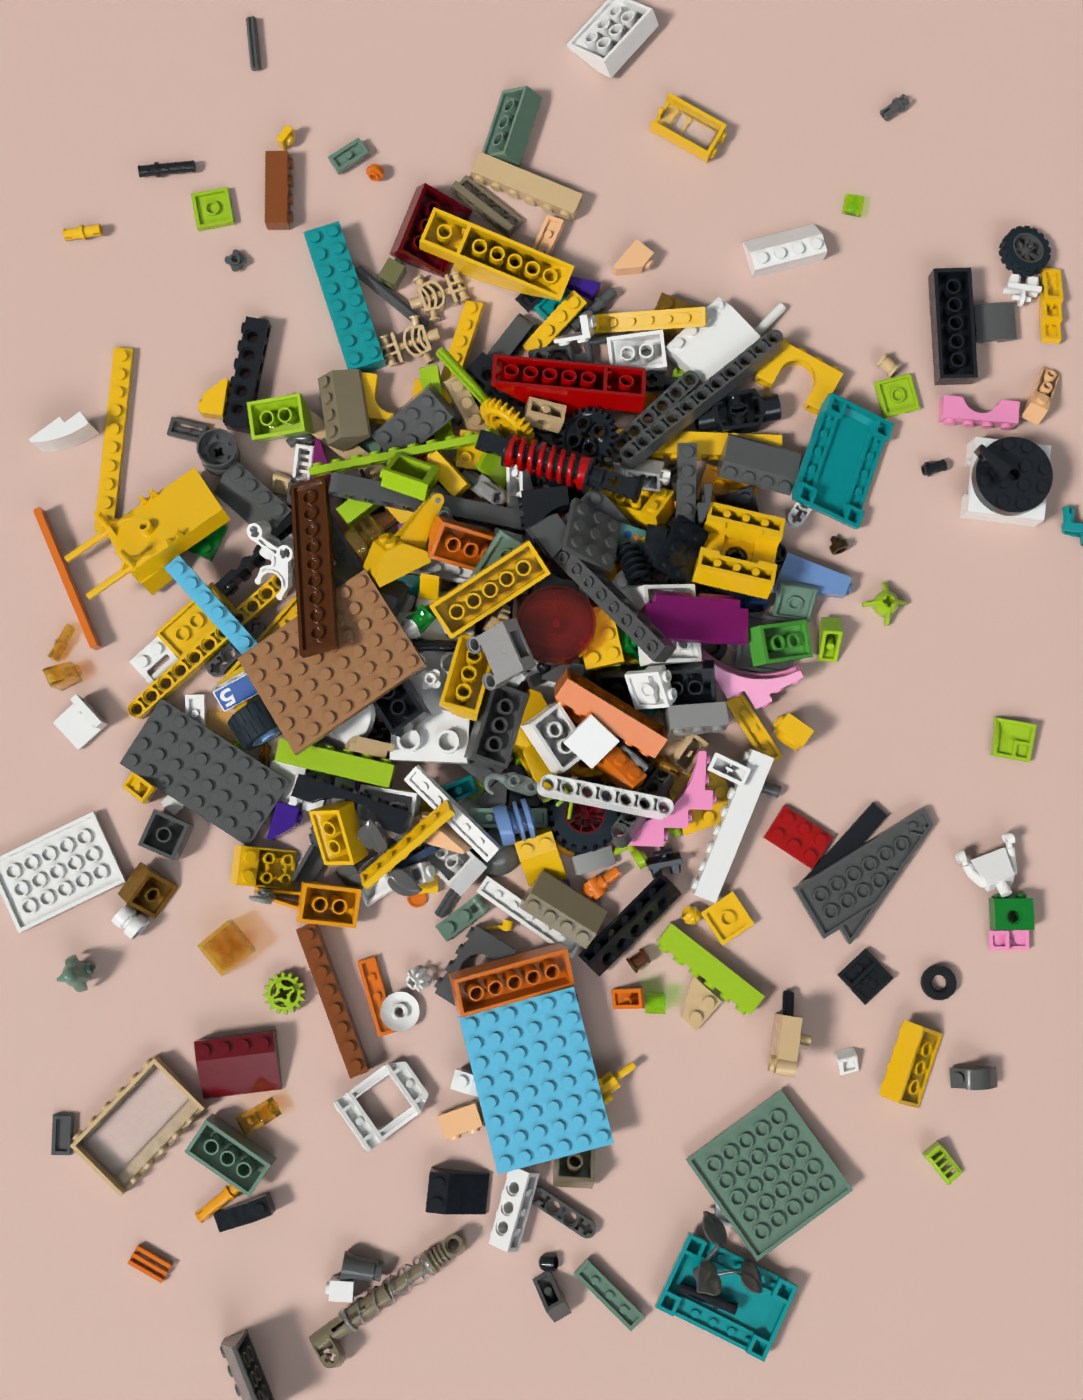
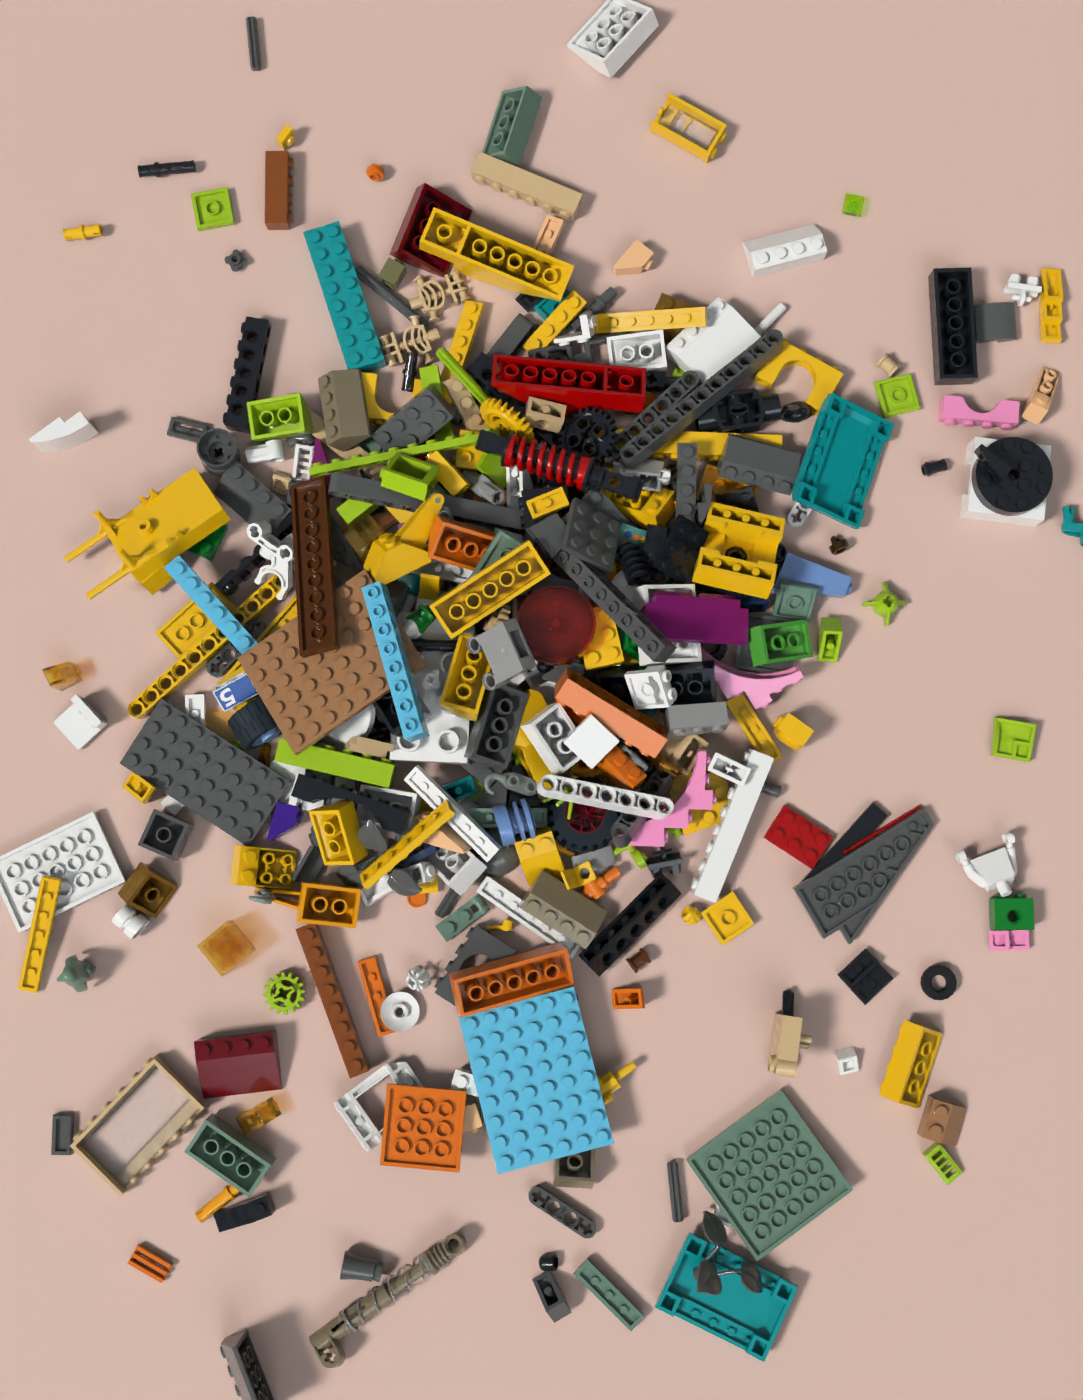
(40, 933): none -> yellow tile
(61, 643): clear yellow axle -> none
(67, 579): orange tile -> none
(115, 433): yellow plate -> none
(150, 657): white plate -> none
(214, 400): yellow slope -> none
(270, 451): none -> white piece
(340, 1290): white brick -> none
(348, 156): sand green plate -> none
(395, 661): none -> medium azure brick
(409, 372): none -> black pin
(423, 1127): none -> orange plate
(457, 1191): black slope -> none
(483, 209): dark tan fence -> none
(516, 1218): white brick -> none
(547, 503): none -> yellow plate
(573, 878): none -> yellow bracket
(584, 287): dark purple slope -> none
(655, 1002): clear neon green brick -> none
(675, 1192): none -> dark grey axle
(699, 1004): tan wing -> none
(710, 968): lime brick -> none
(717, 1301): black pin -> none
(795, 415): none -> black piece
(881, 829): none -> red piece
(896, 106): dark grey pin -> none
(941, 1121): none -> medium nougat slope
(973, 1078): dark grey brick -> none
(1019, 258): black wheel -> none

